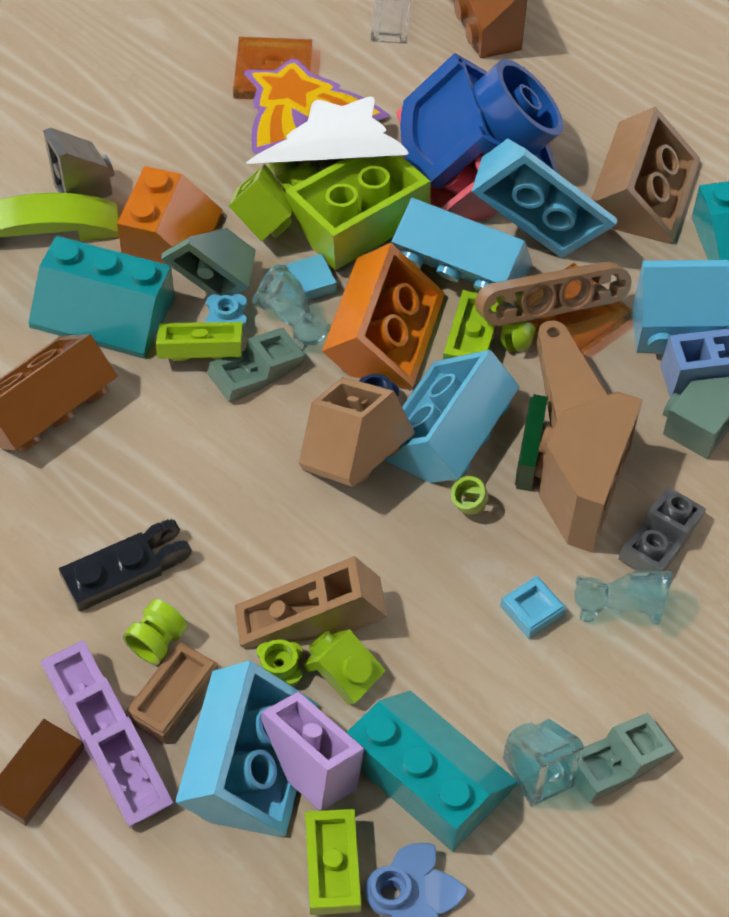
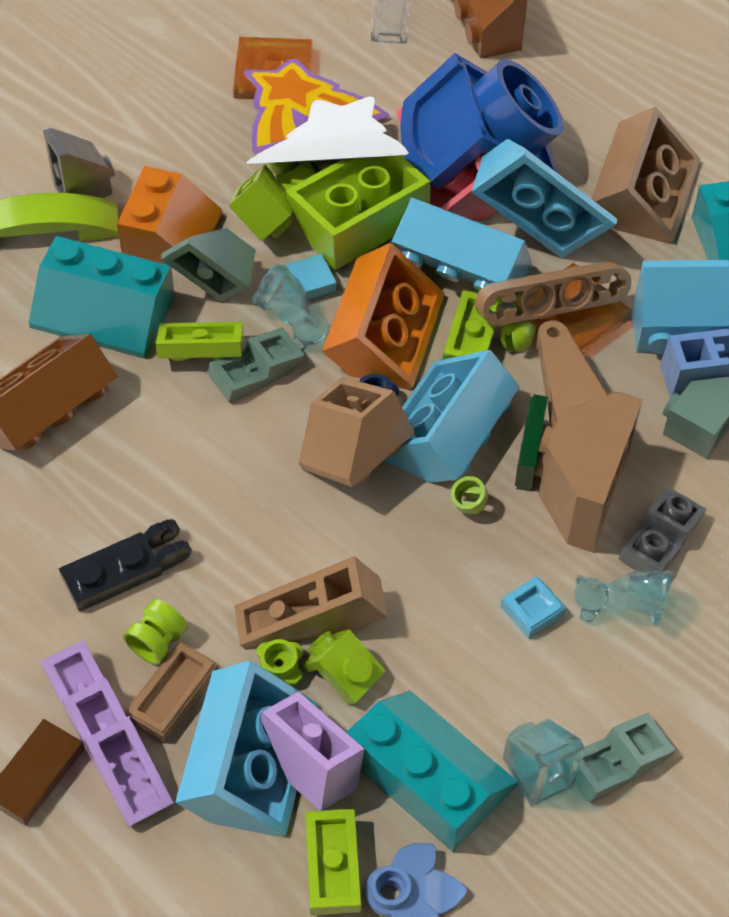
(226, 308): medium azure plate -> none

